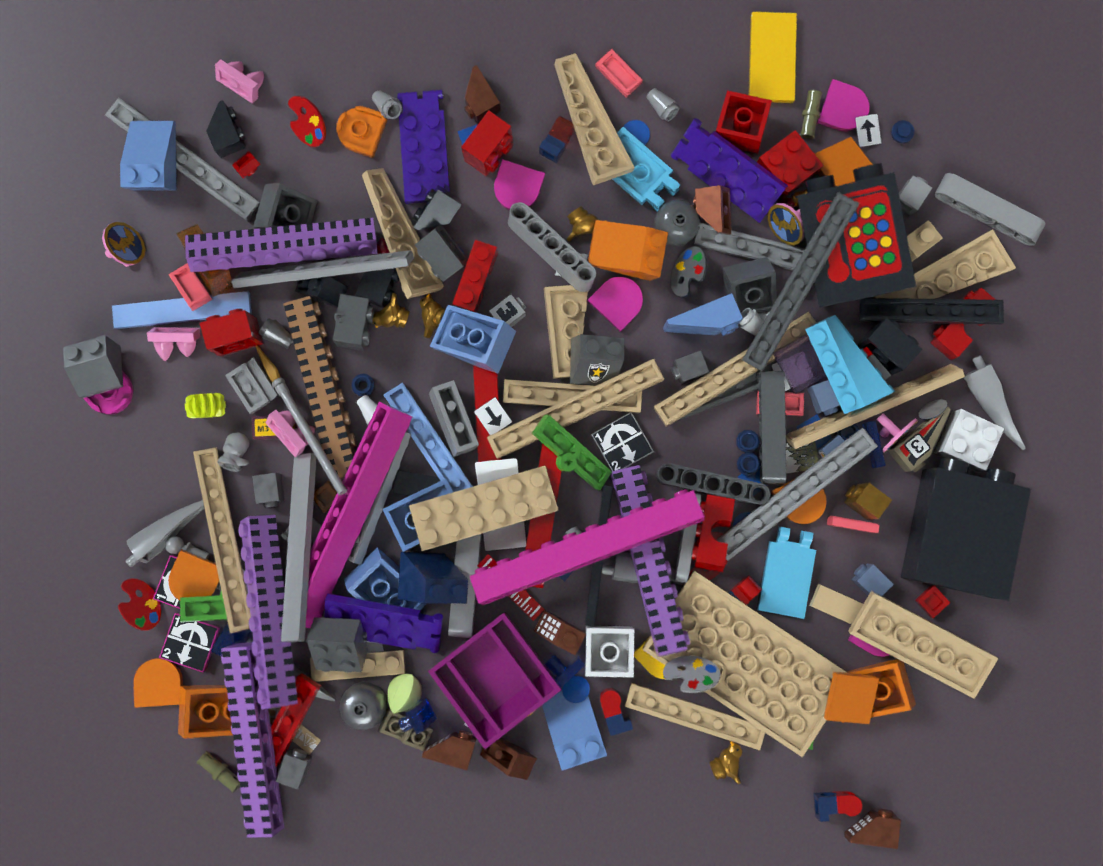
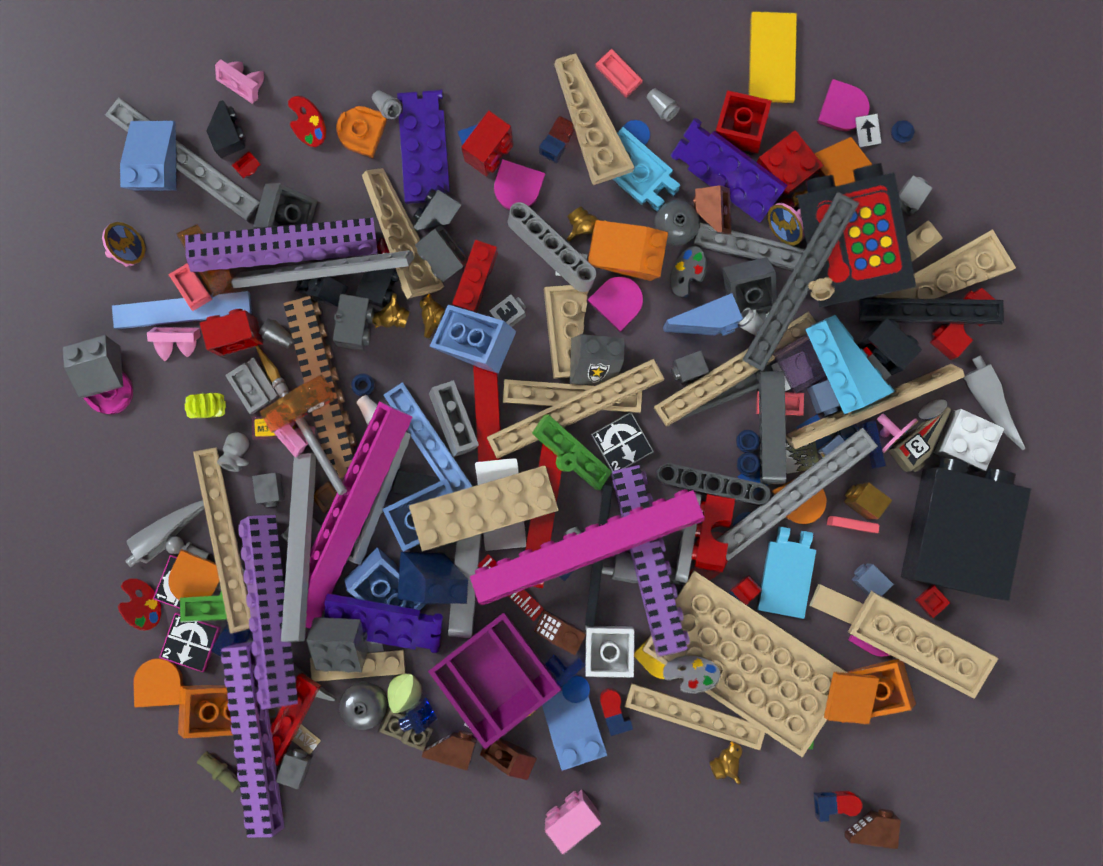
(297, 403): none -> clear orange slope
(480, 97): copper slope -> none
(493, 416): white sticker -> none
(571, 820): none -> bright pink brick
(811, 114): olive pin -> none
(821, 289): none -> tan plate
(990, 209): light grey beam -> none

